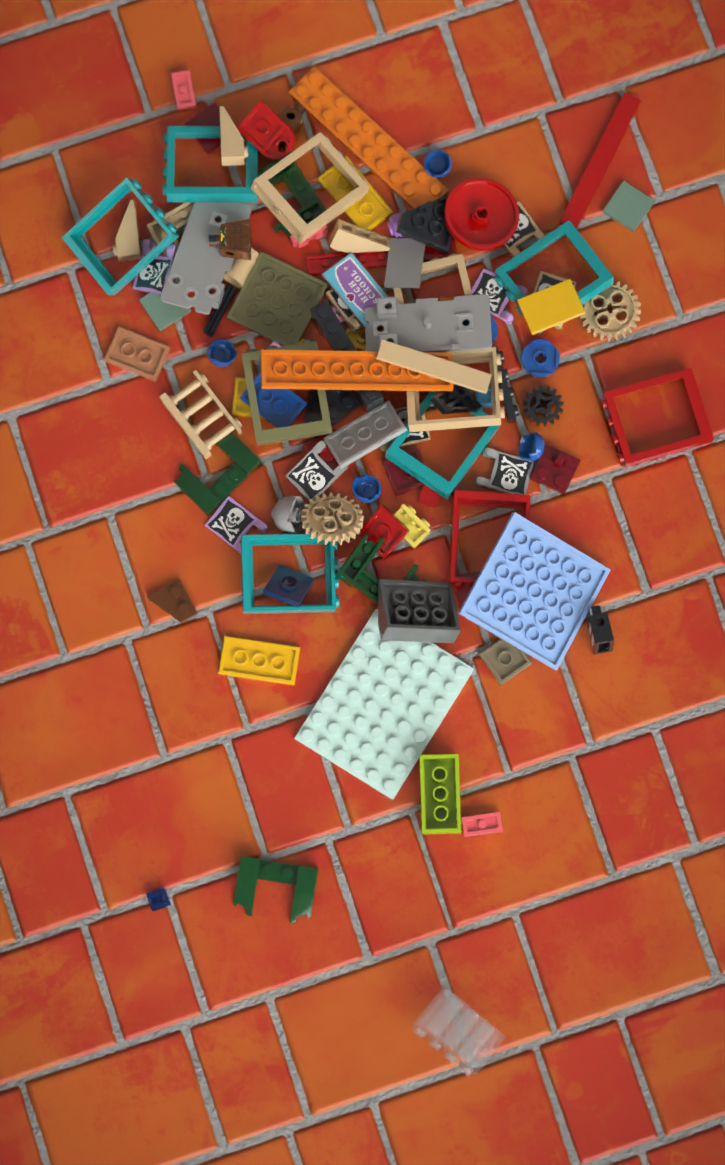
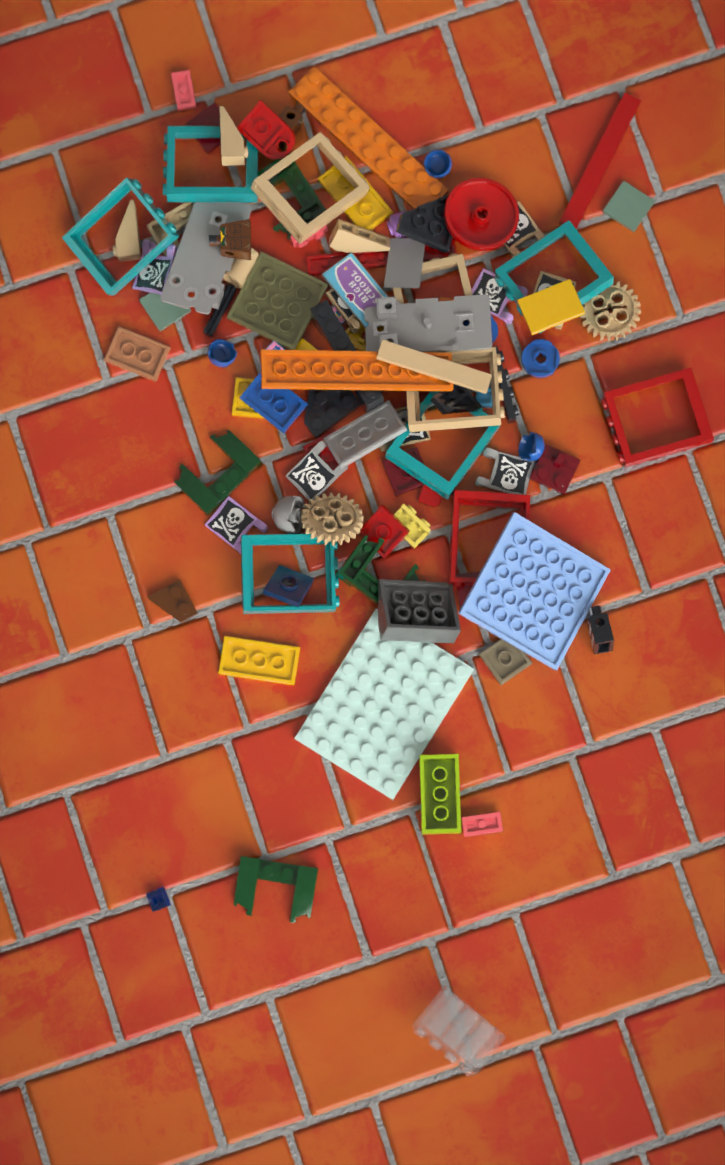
(193, 431): tan fence -> none
(286, 433): olive window -> none
(366, 488): blue hair -> none
(539, 398): black gear -> none

